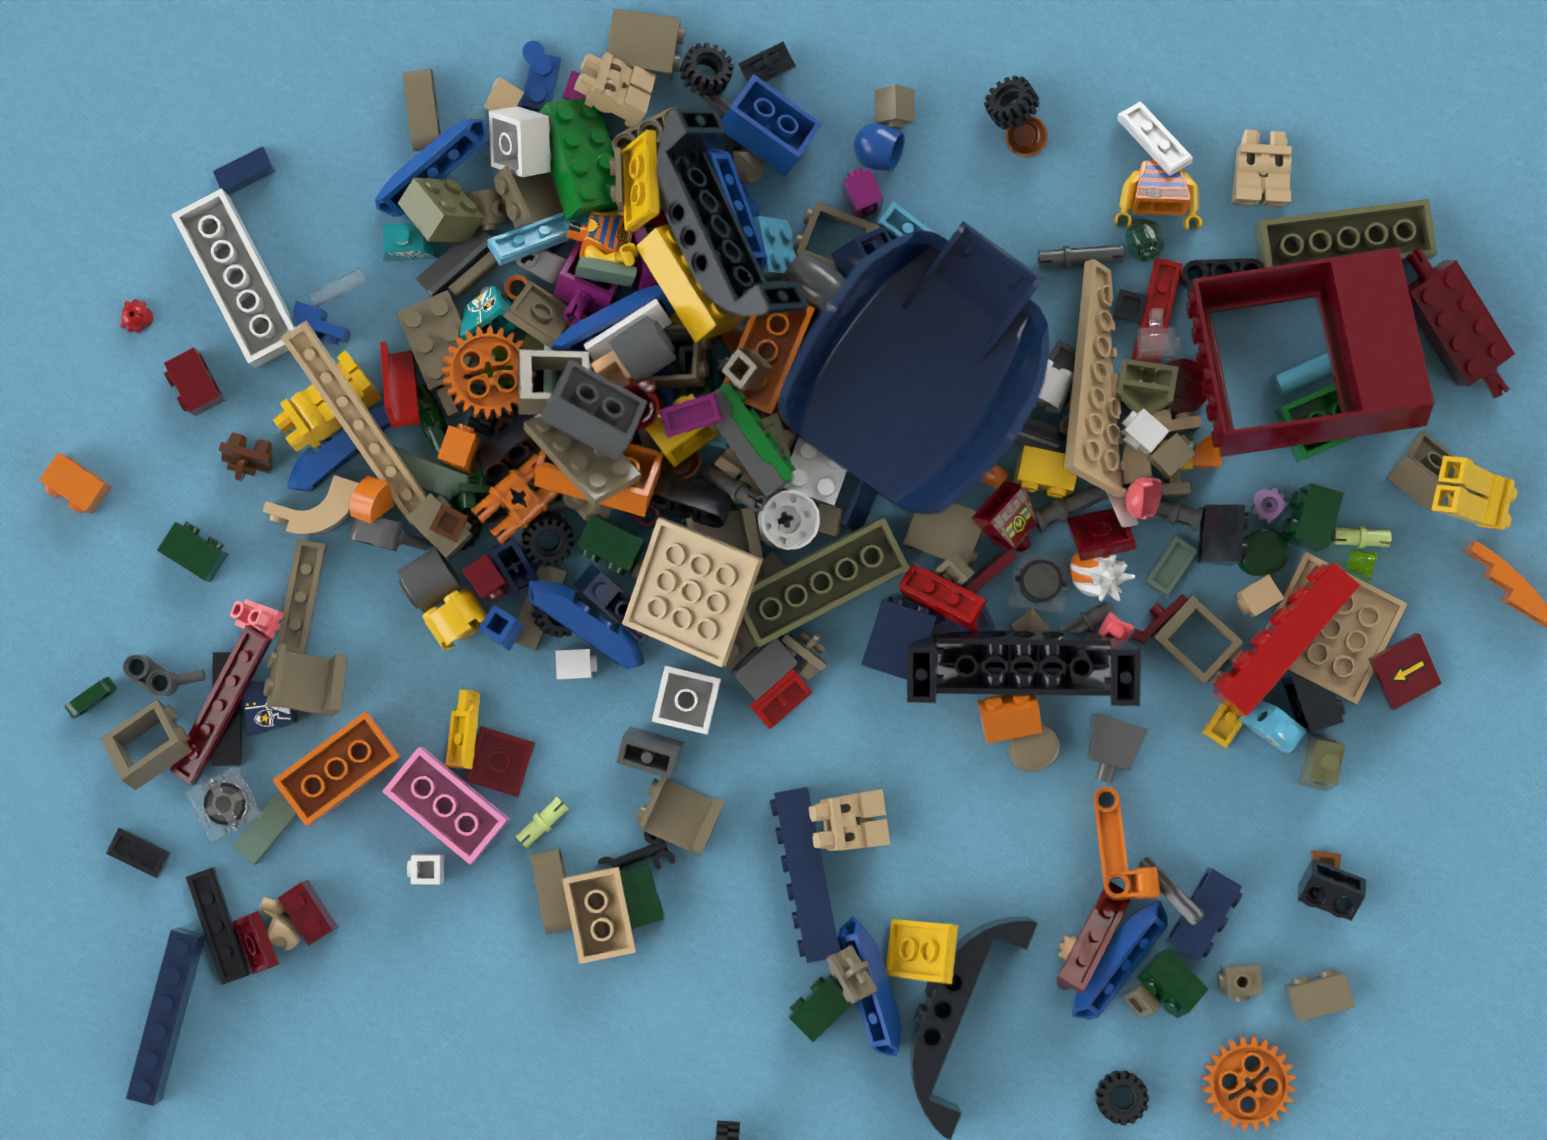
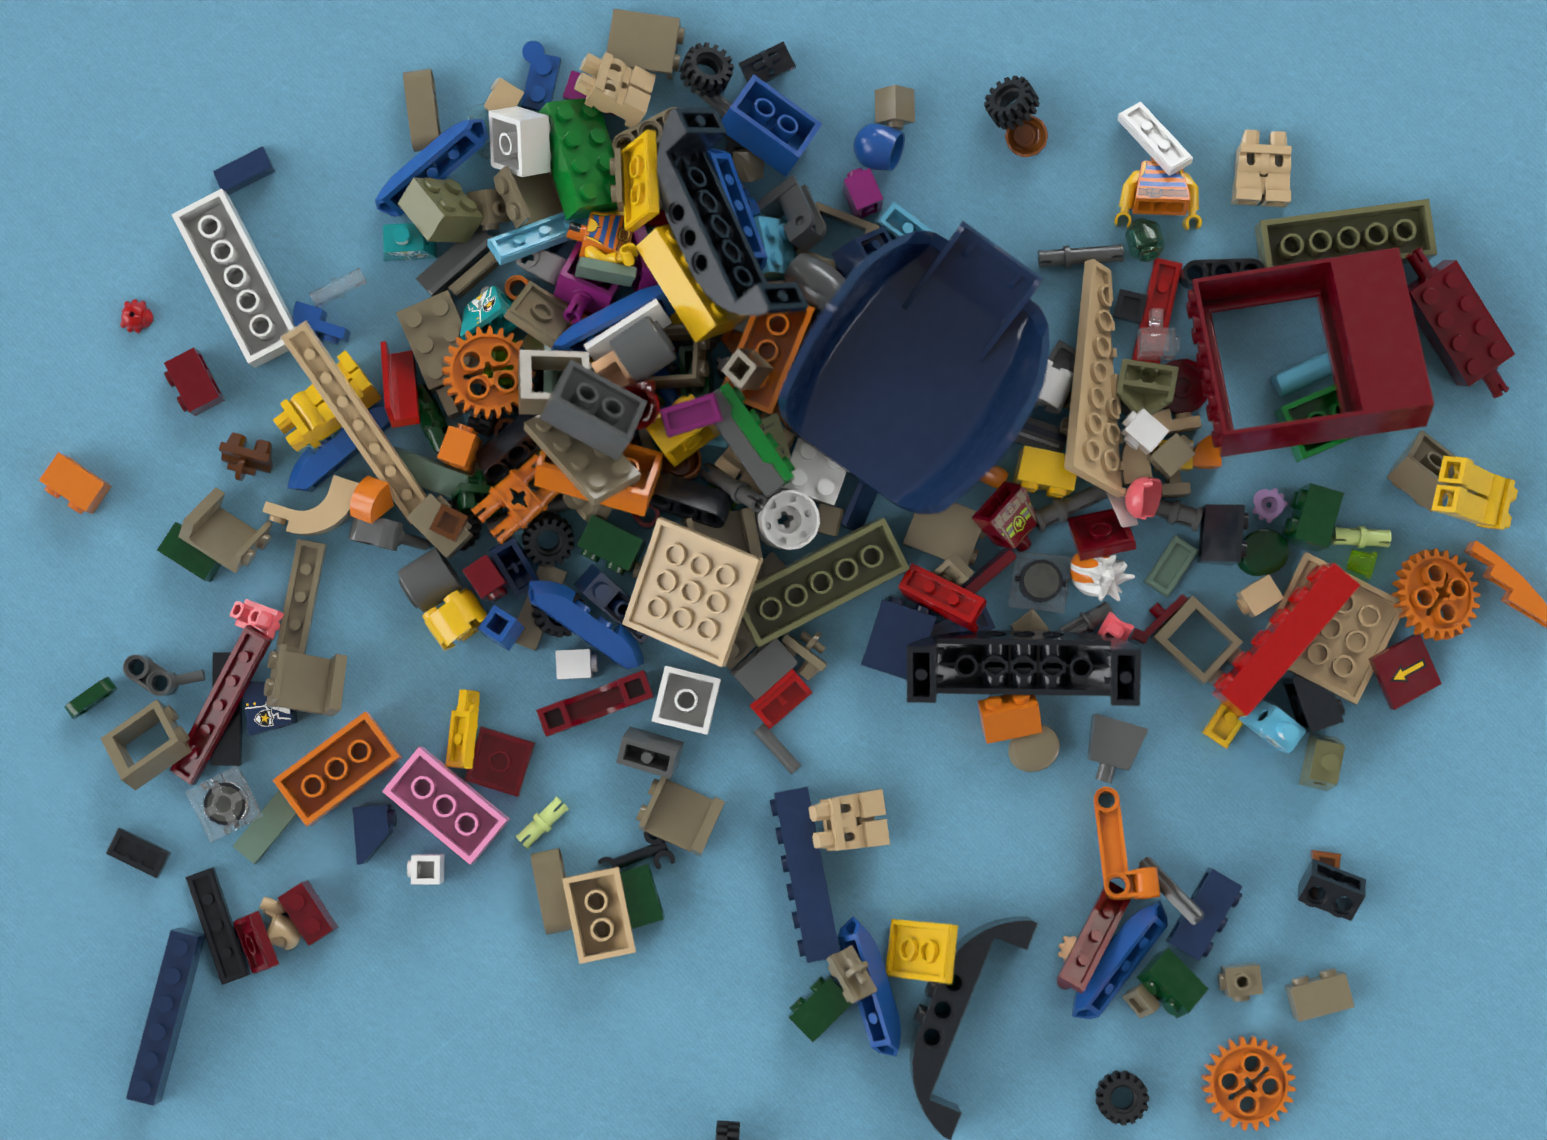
(222, 534): none -> dark tan panel
(371, 829): none -> dark blue slope
(595, 703): none -> dark red arch
(777, 748): none -> dark grey piece
(800, 211): none -> dark grey piece
(1435, 594): none -> orange gear

